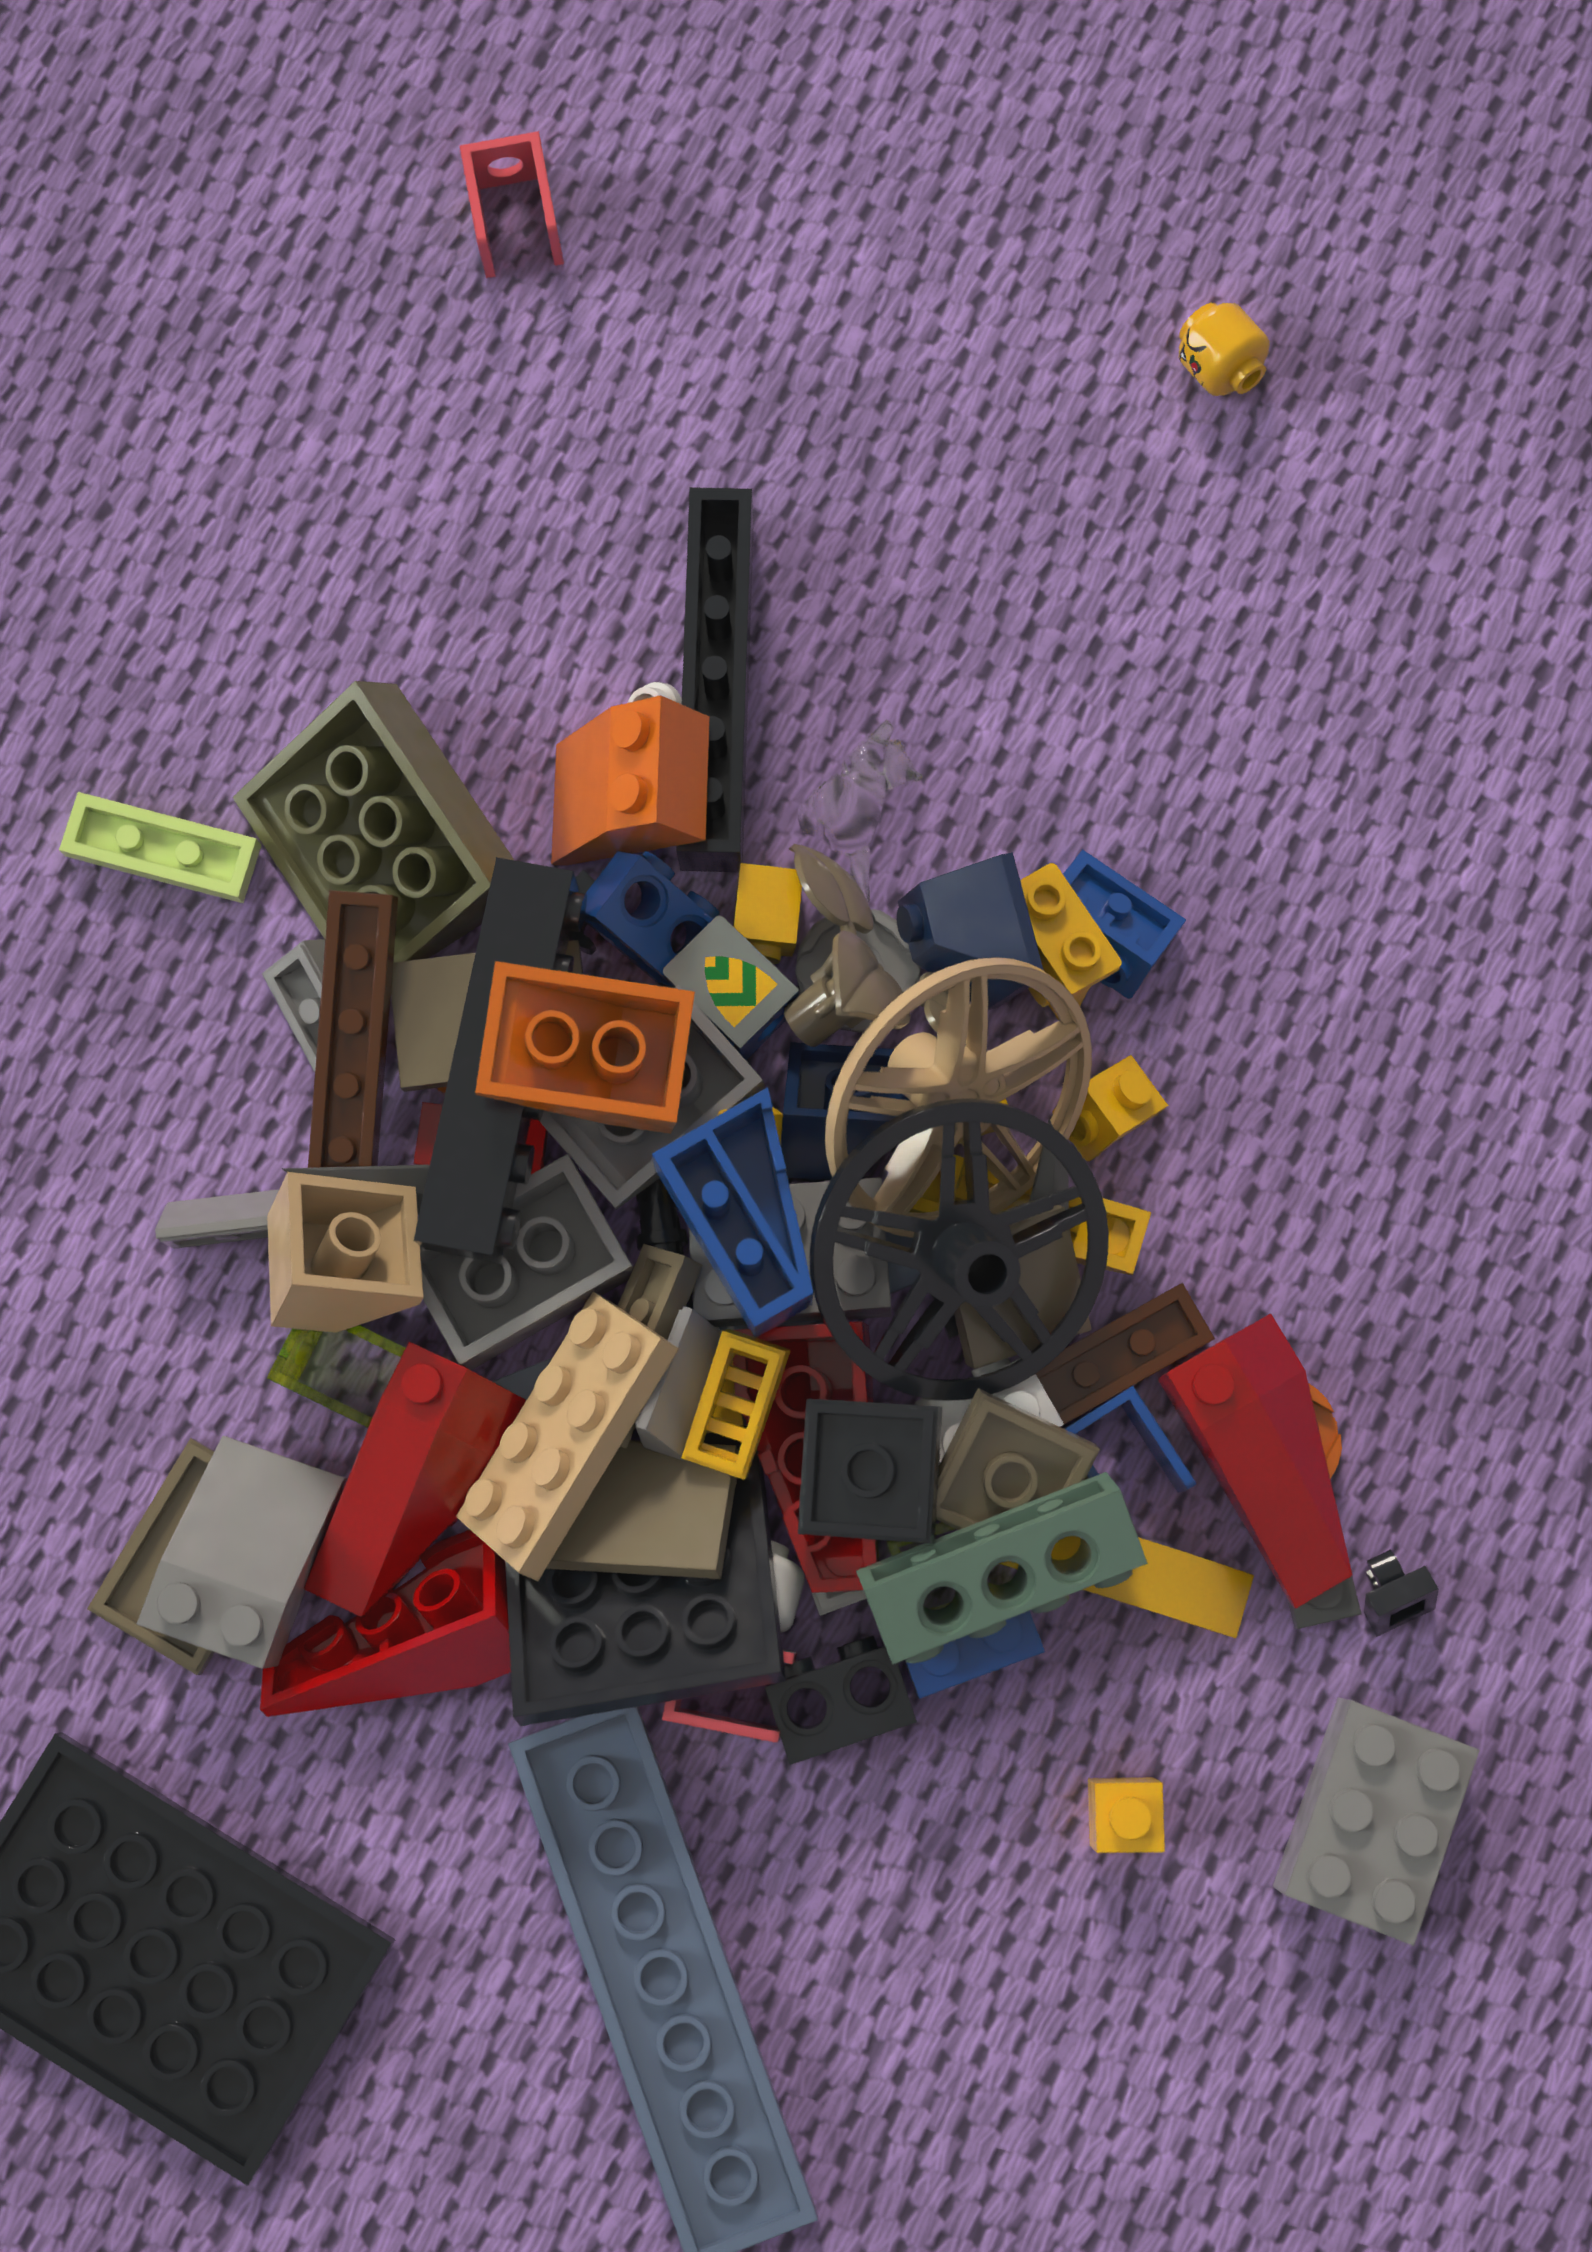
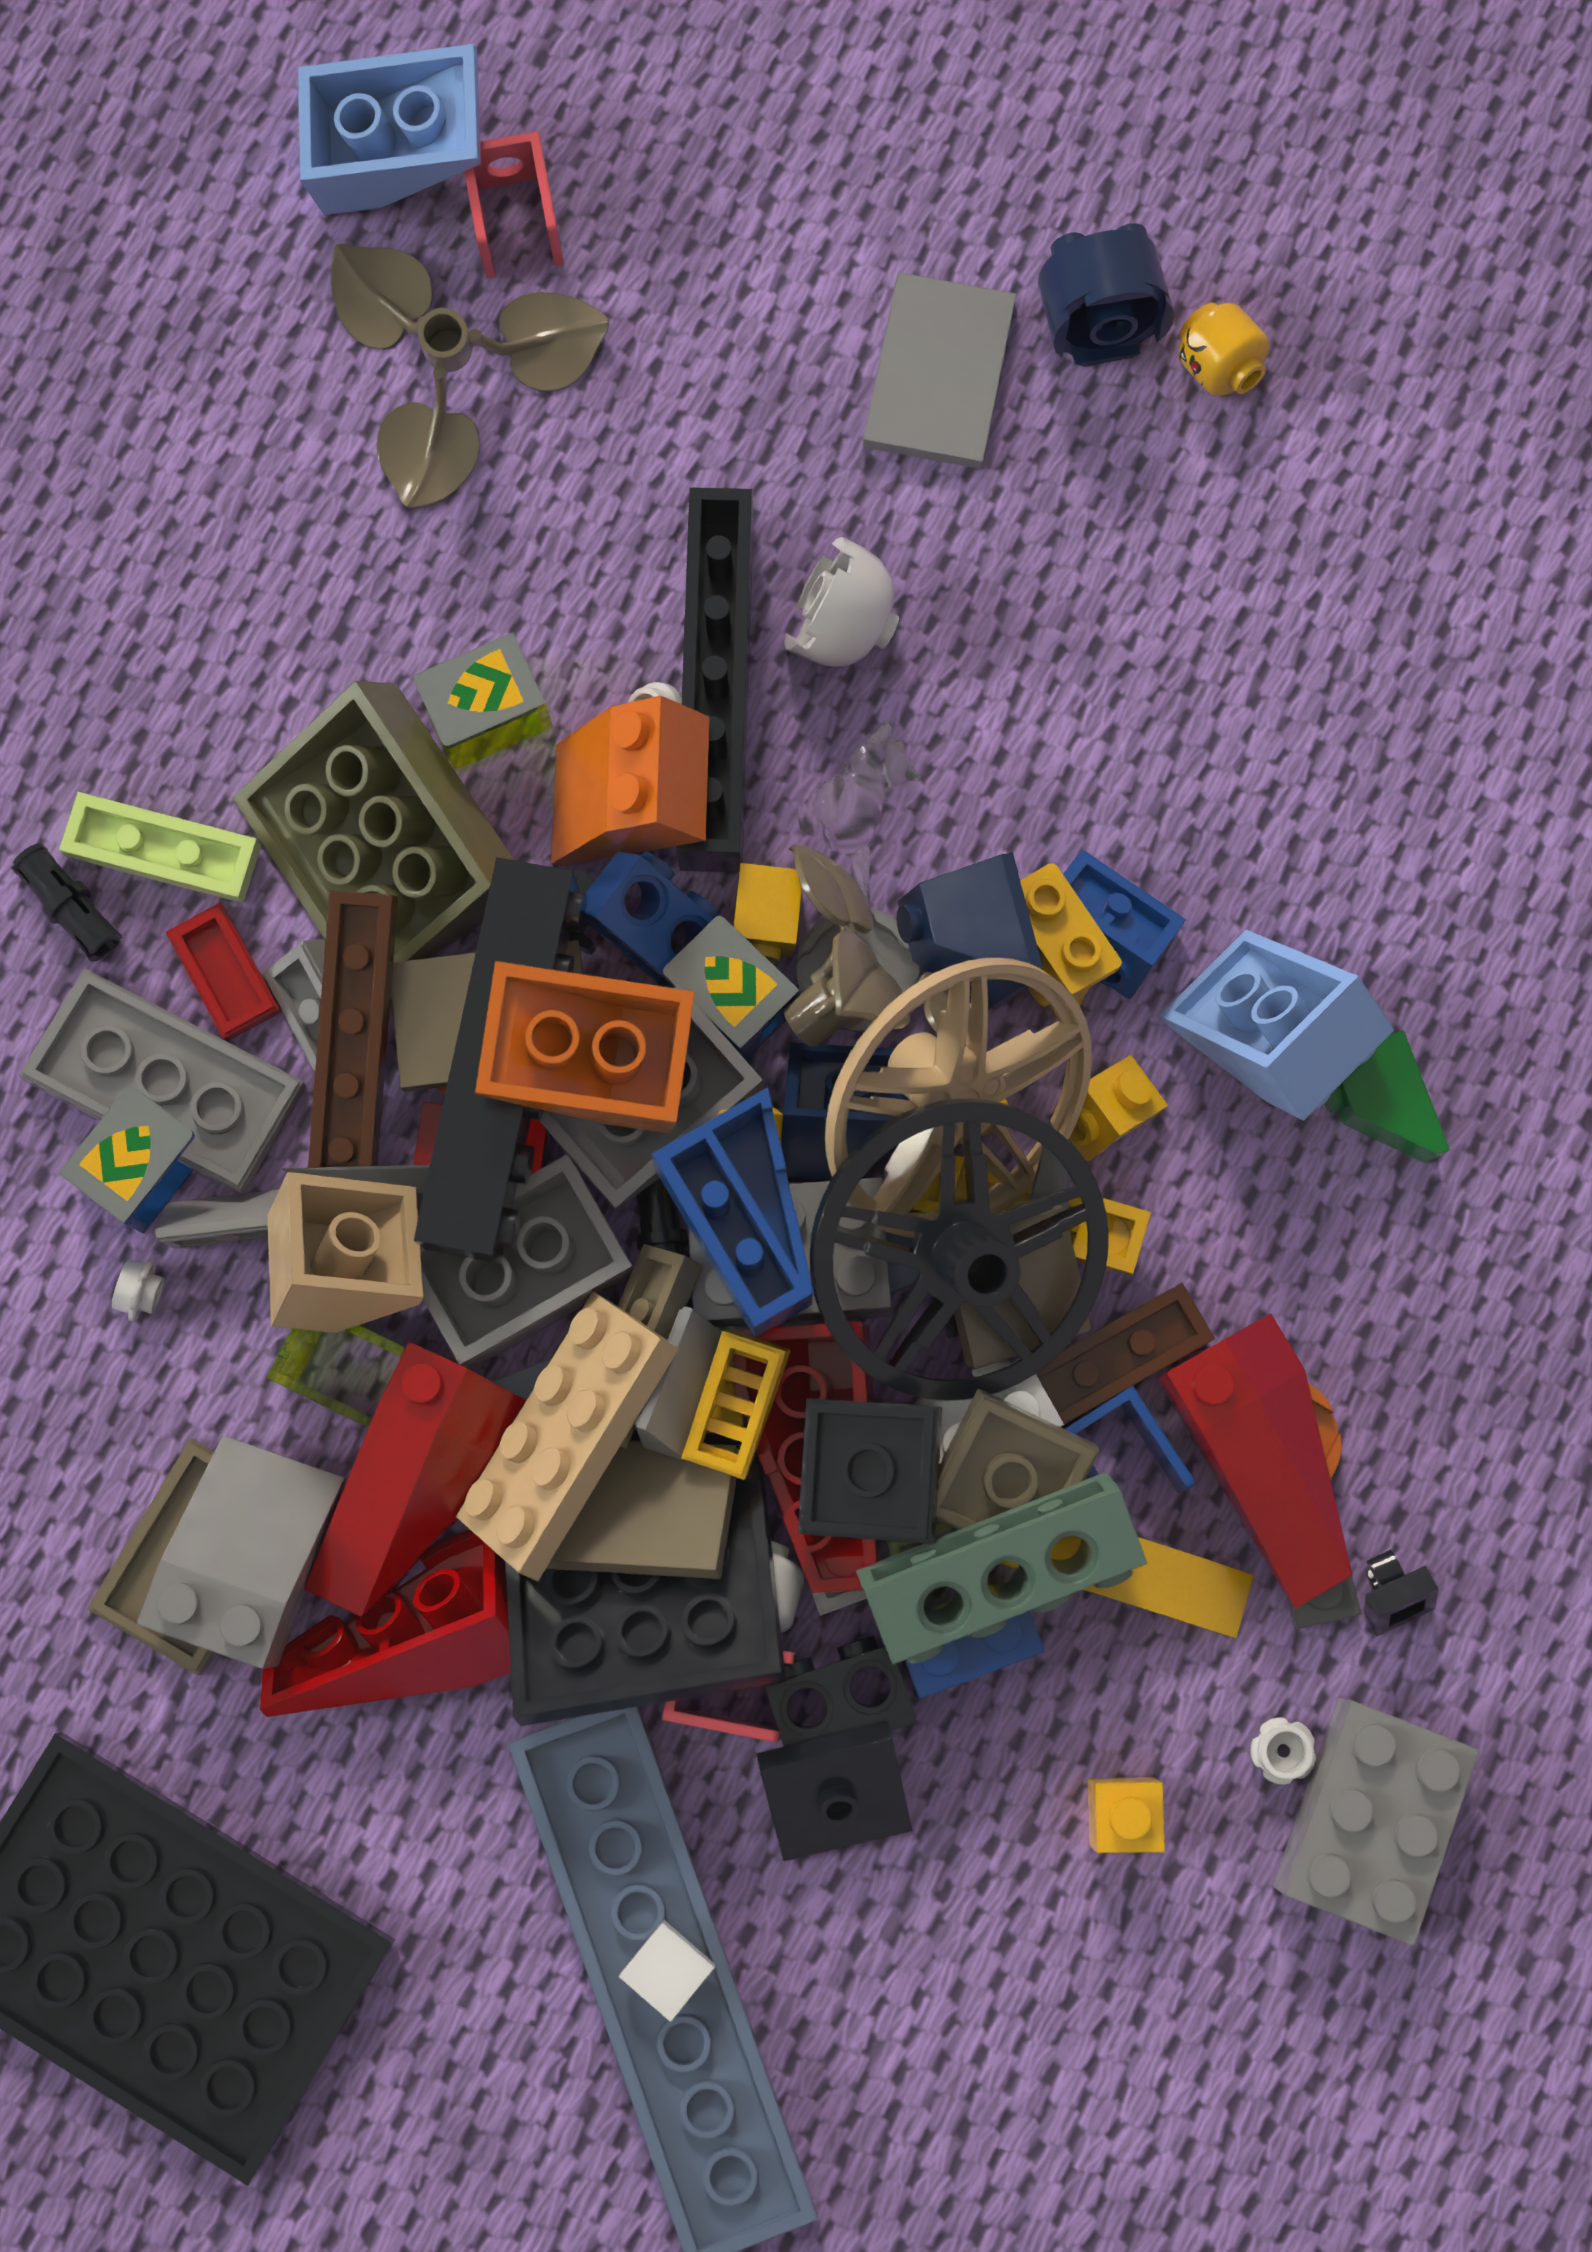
(66, 901): none -> black pin
(132, 1160): none -> piece
(137, 1289): none -> white plate
(220, 1092): none -> light grey tile
(223, 972): none -> red tile
(387, 126): none -> light blue slope
(434, 451): none -> dark tan plant
(483, 701): none -> piece
(667, 1970): none -> white tile
(834, 1791): none -> black plate
(845, 608): none -> white cylinder
(939, 370): none -> light grey tile
(1104, 294): none -> dark blue brick
(1280, 1021): none -> light blue slope
(1301, 1751): none -> white plate
(1391, 1102): none -> green slope

